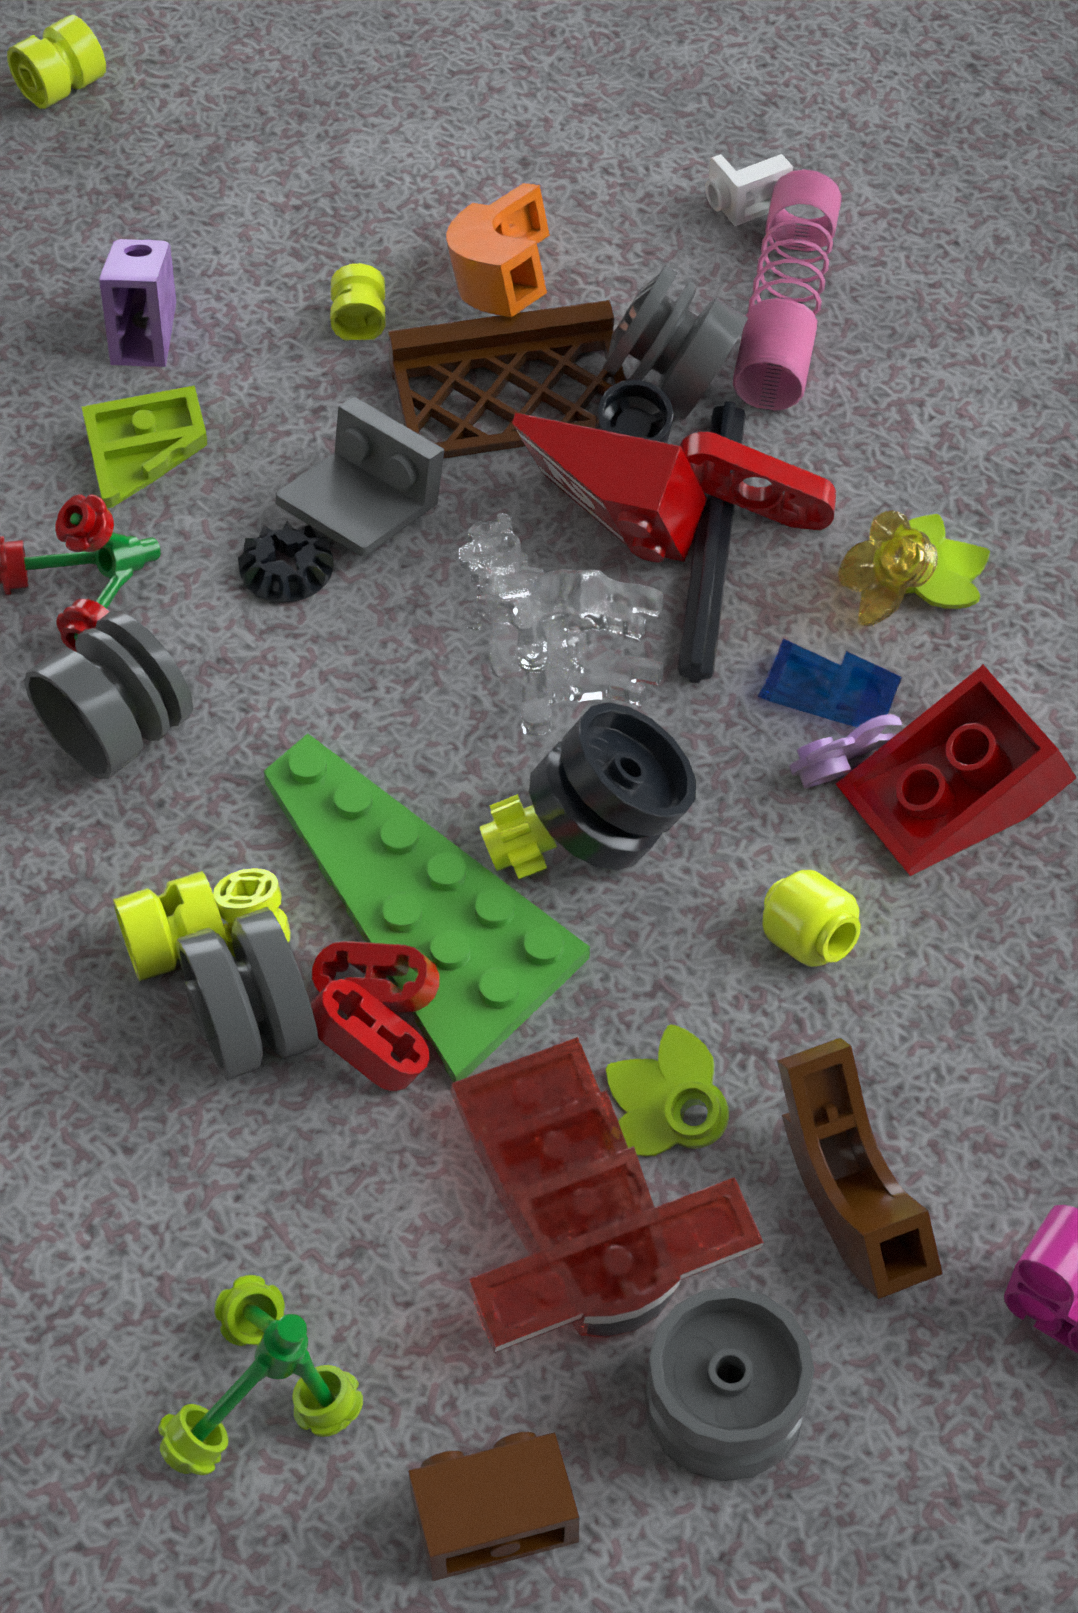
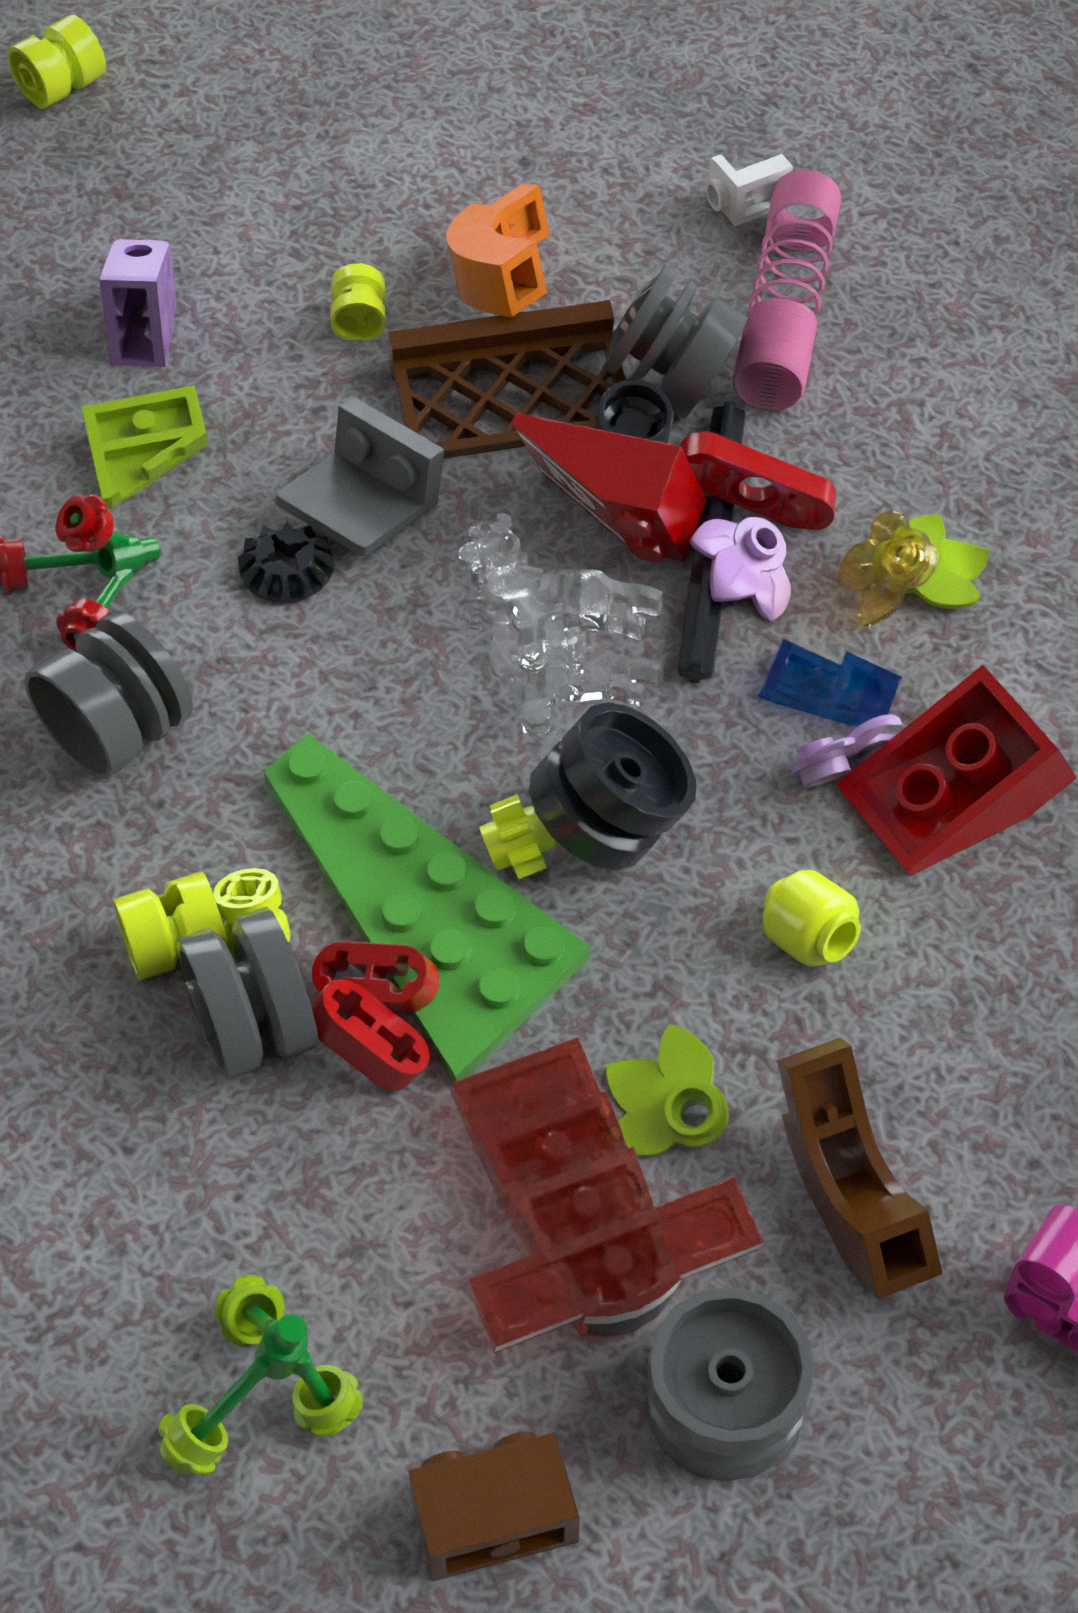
(746, 563): none -> lavender plate

